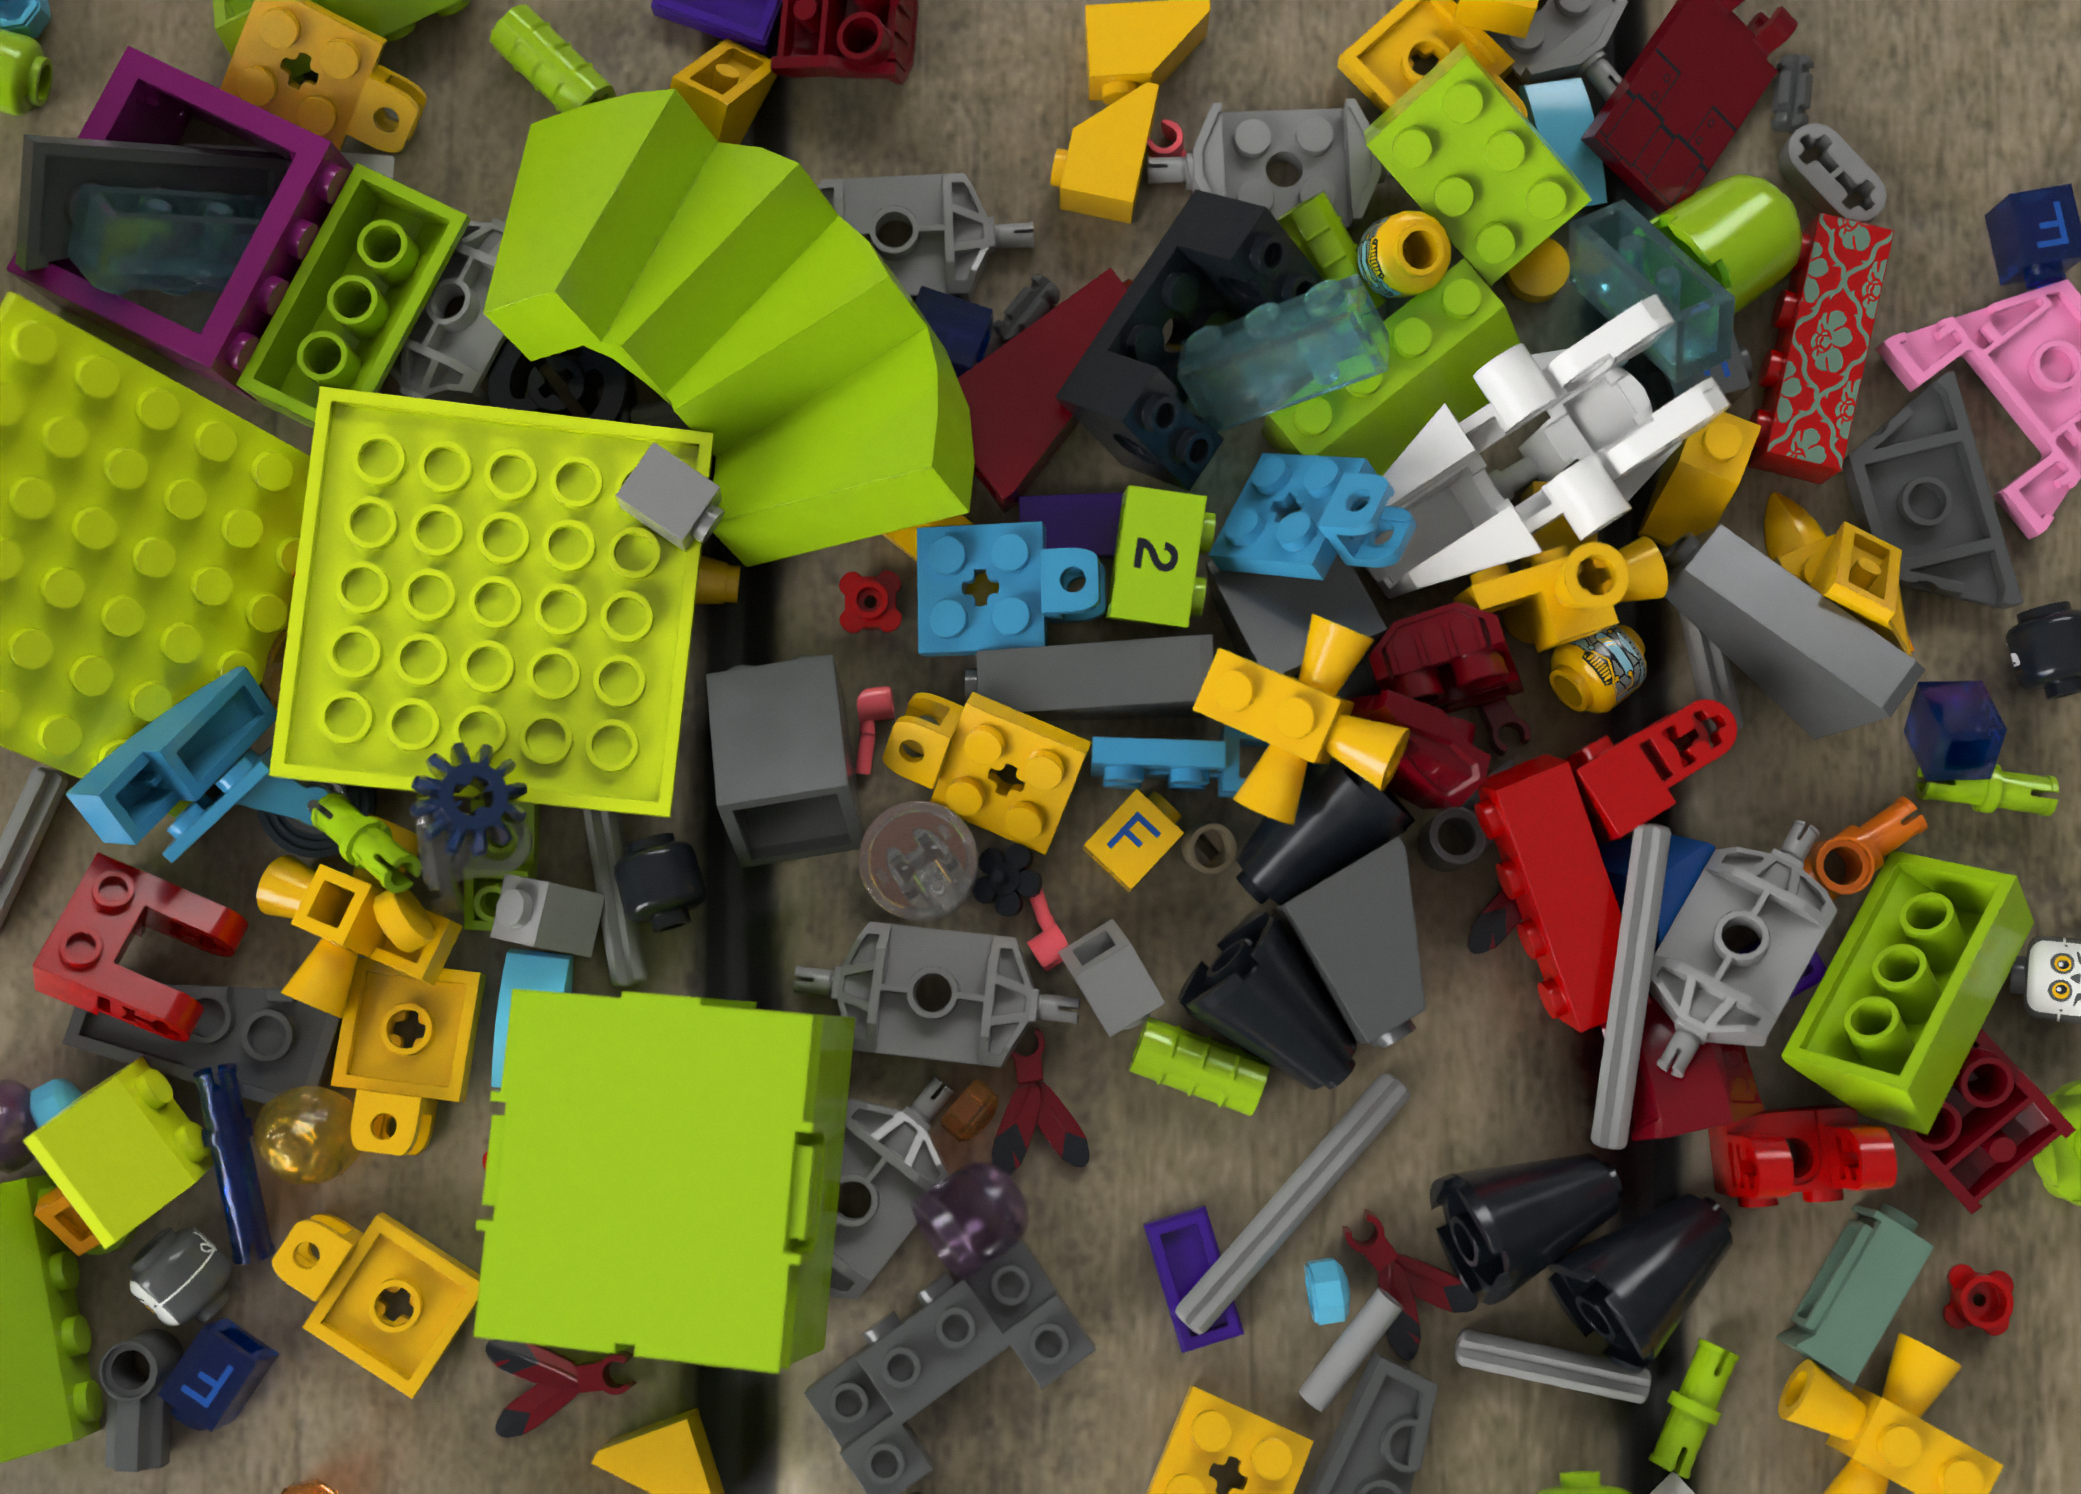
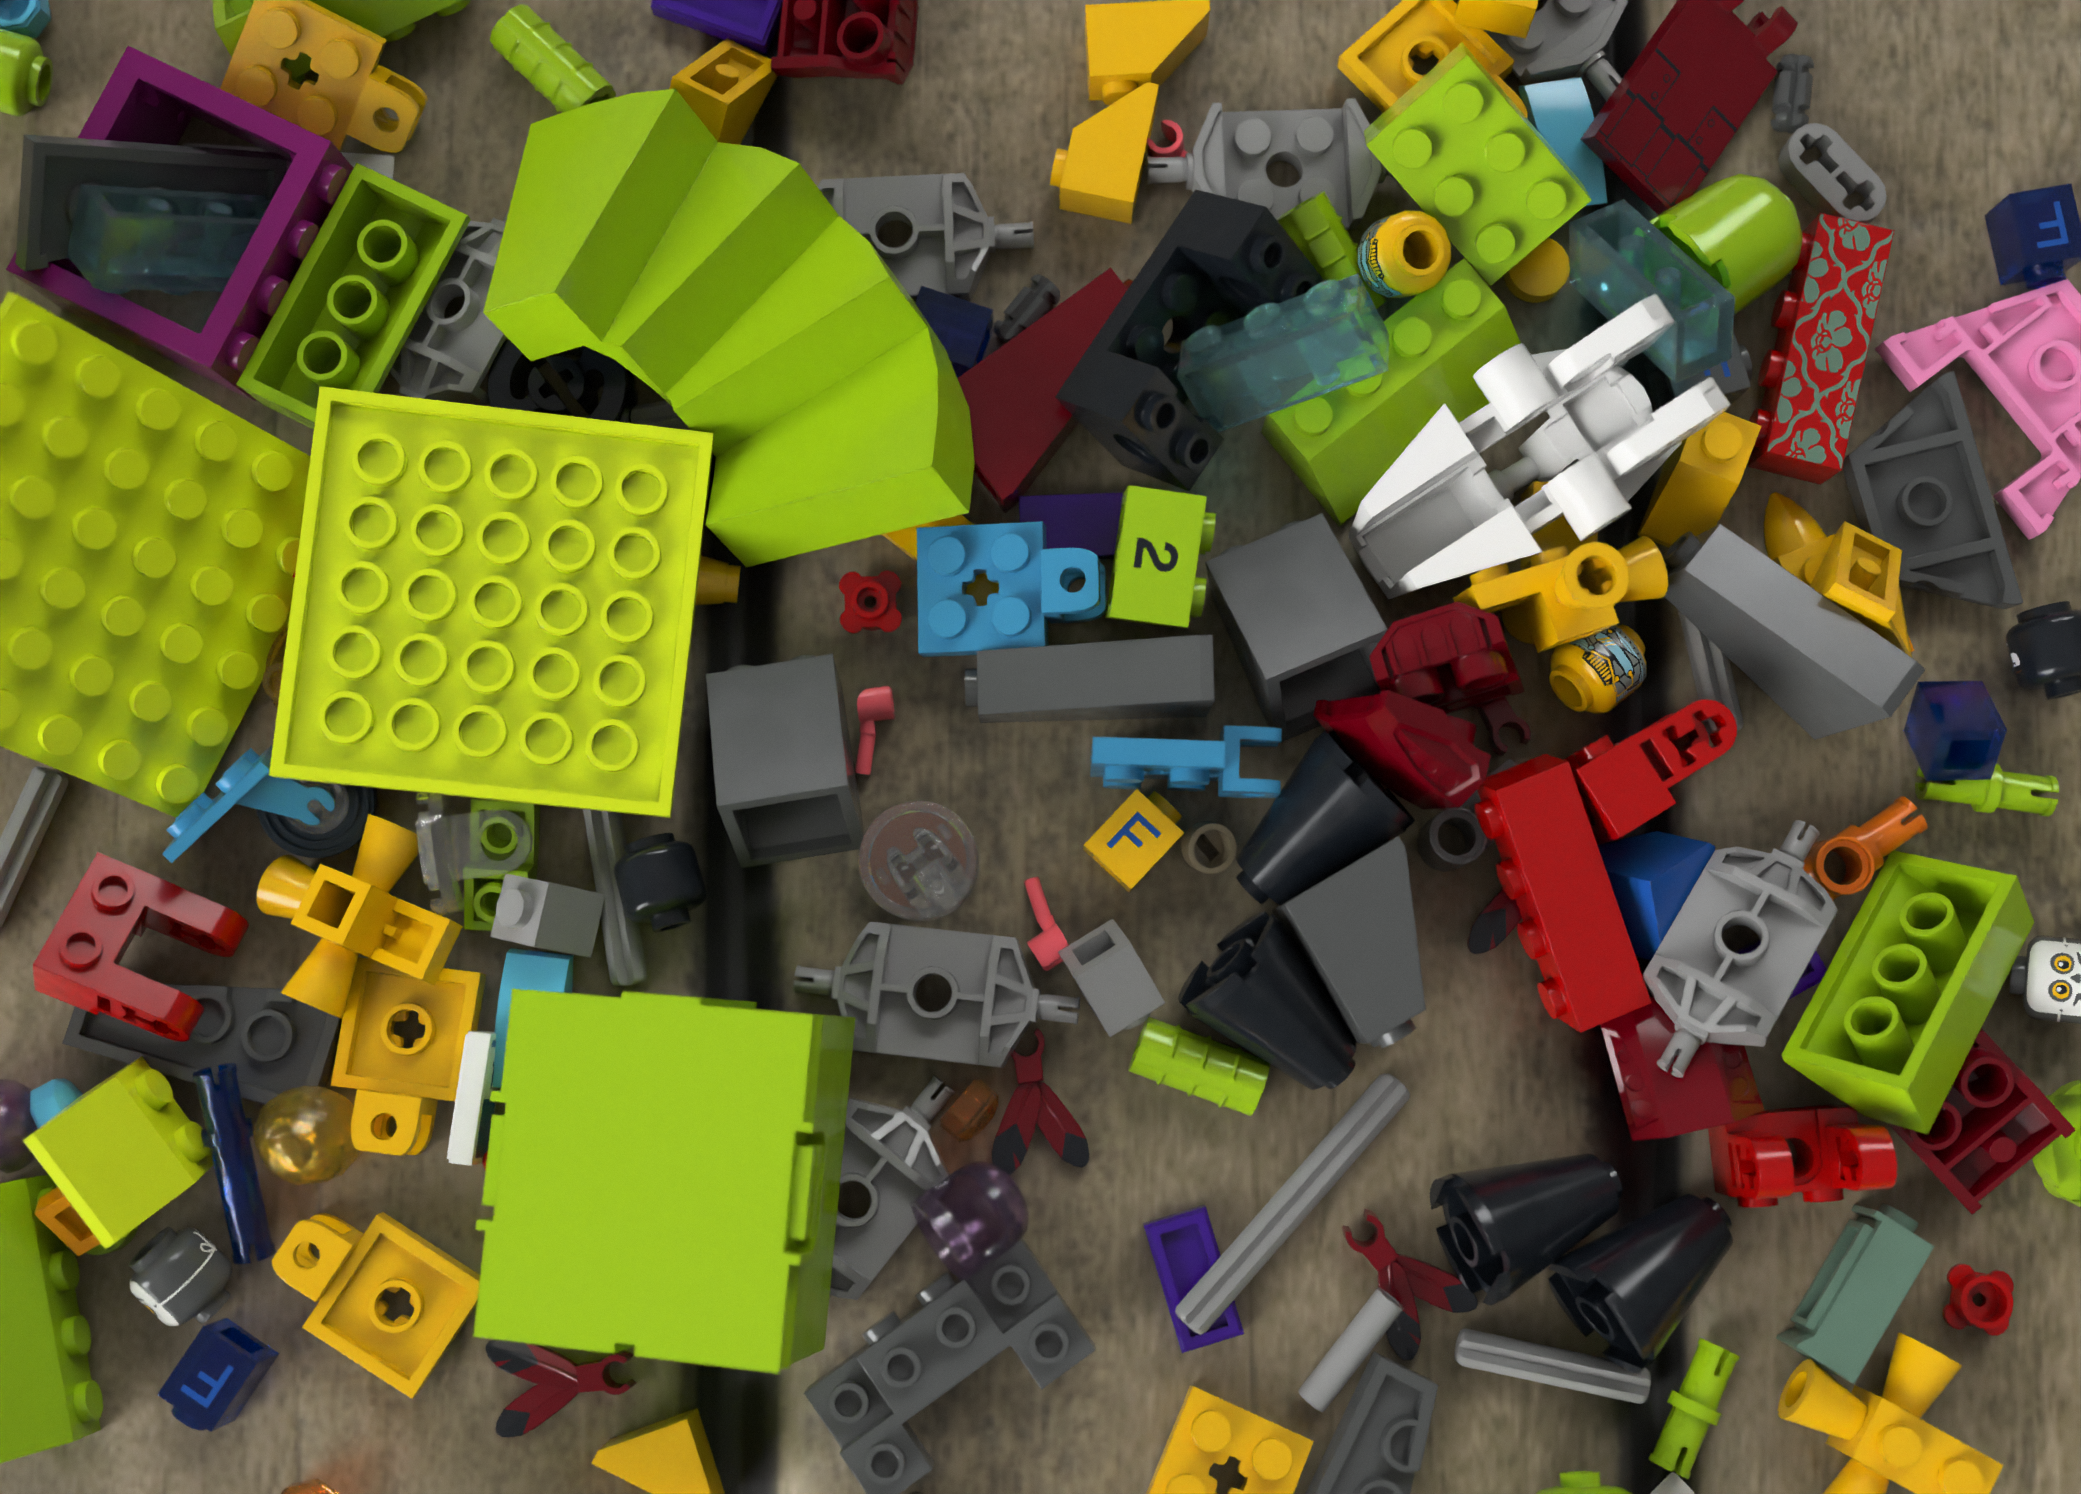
(136, 1416): dark grey piece -> none
(173, 758): dark azure slope -> none
(366, 842): lime pin -> none
(403, 920): yellow tile -> none
(454, 779): dark blue gear -> none
(472, 1105): none -> white tile
(671, 498): light grey brick -> none
(969, 749): yellow plate -> none
(1007, 879): black plant -> none
(1300, 719): yellow brick -> none
(1327, 1291): medium azure tile -> none
(1339, 515): dark azure plate -> none
(1630, 985): light grey axle -> none

